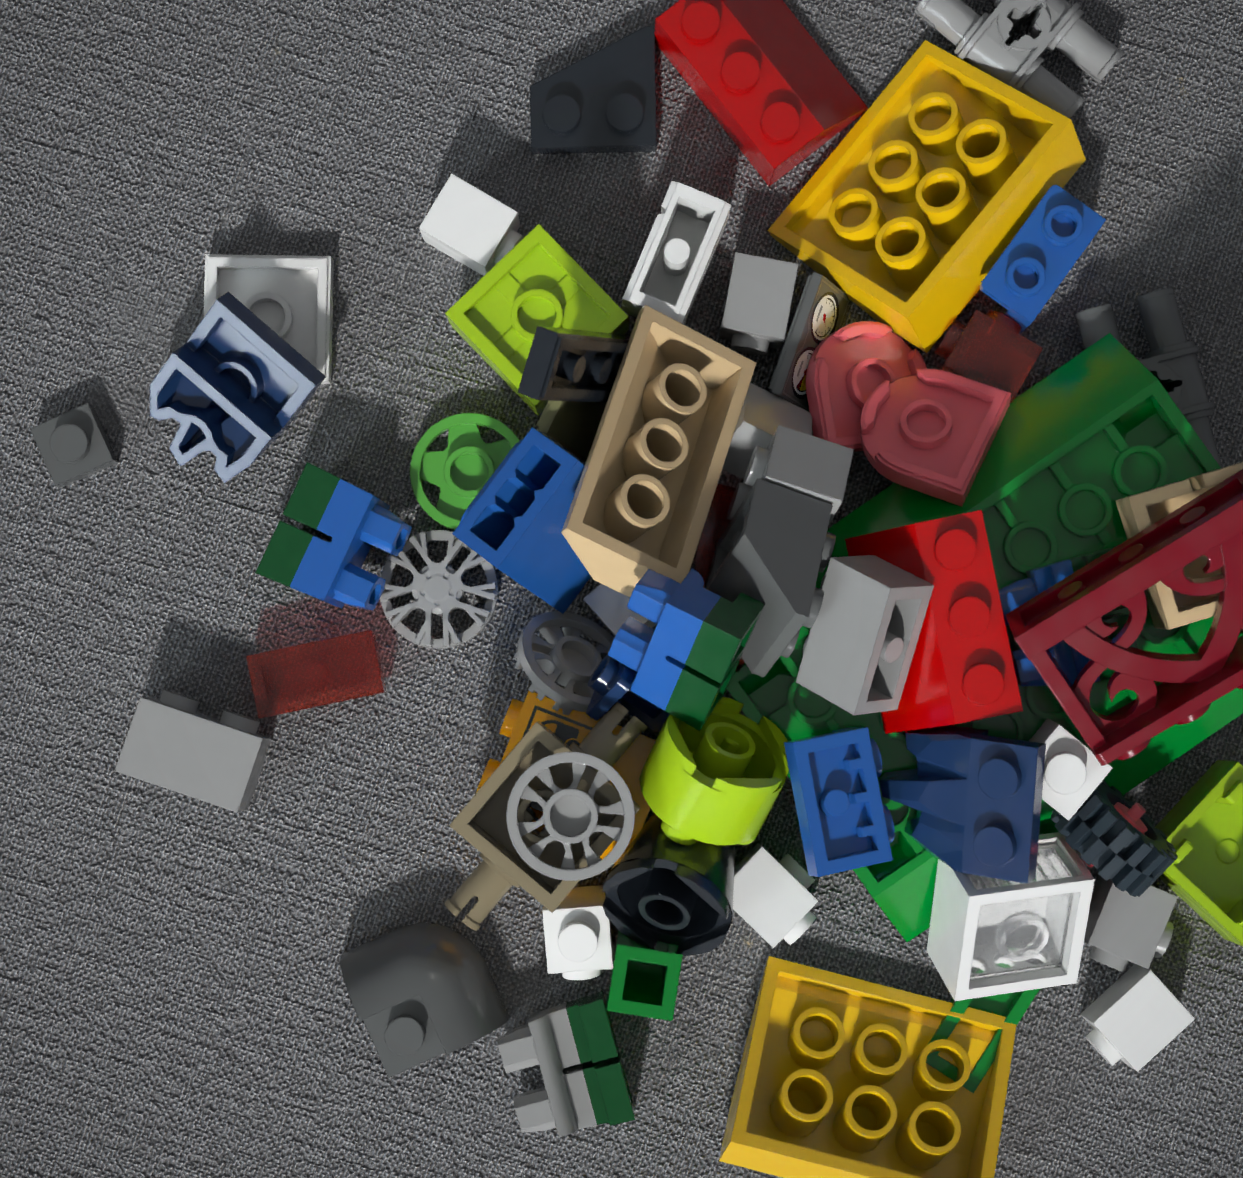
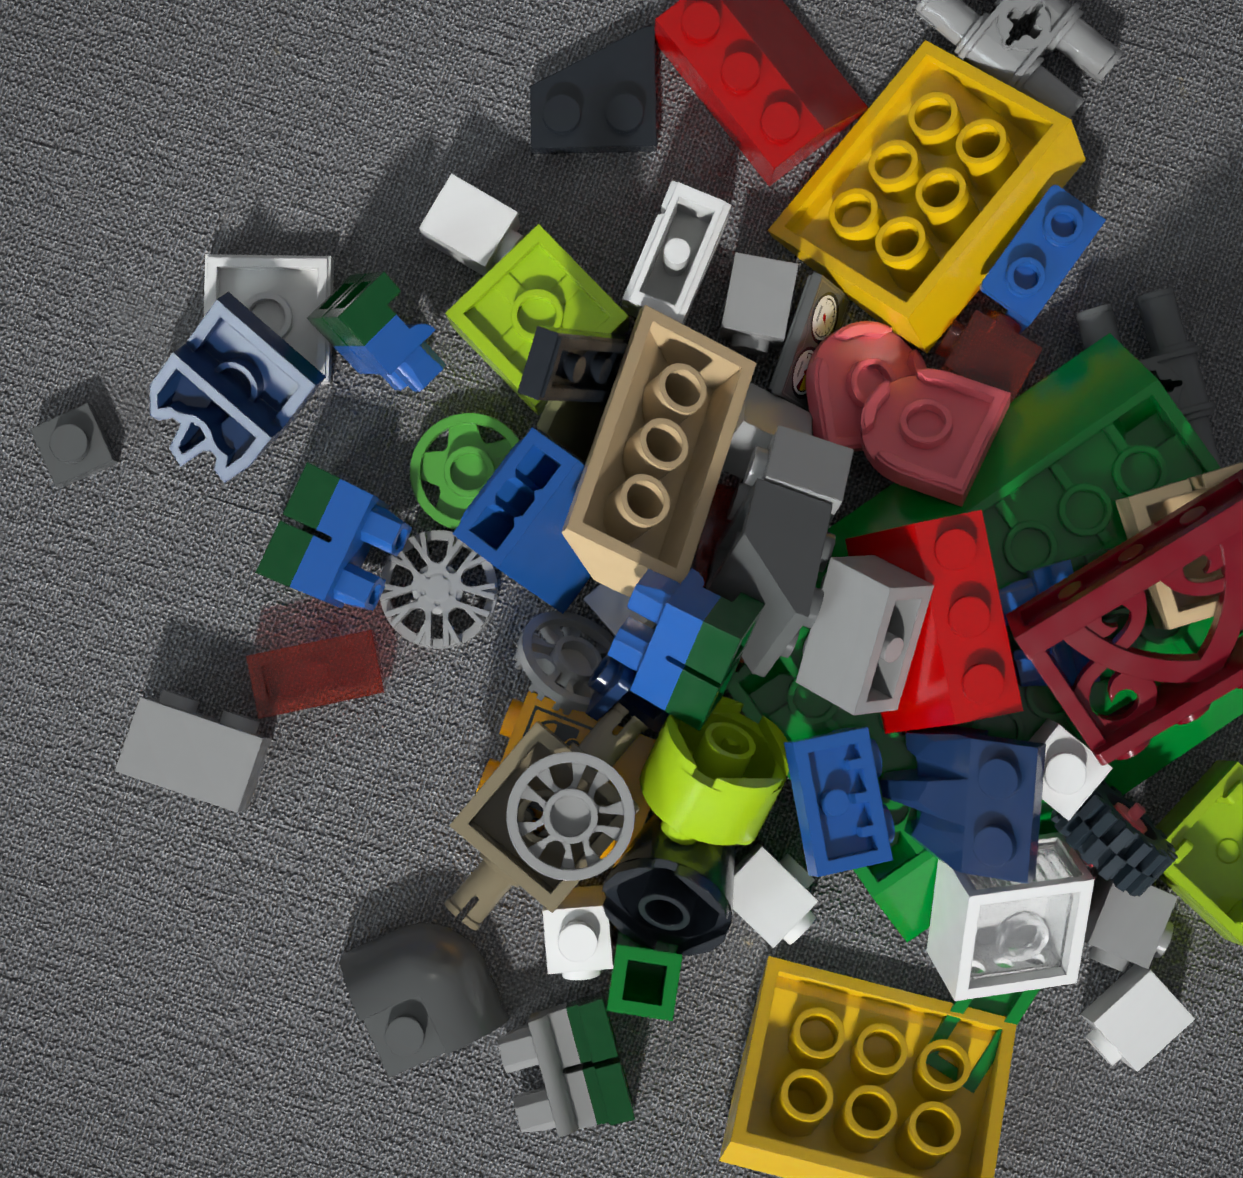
(373, 335): none -> hips

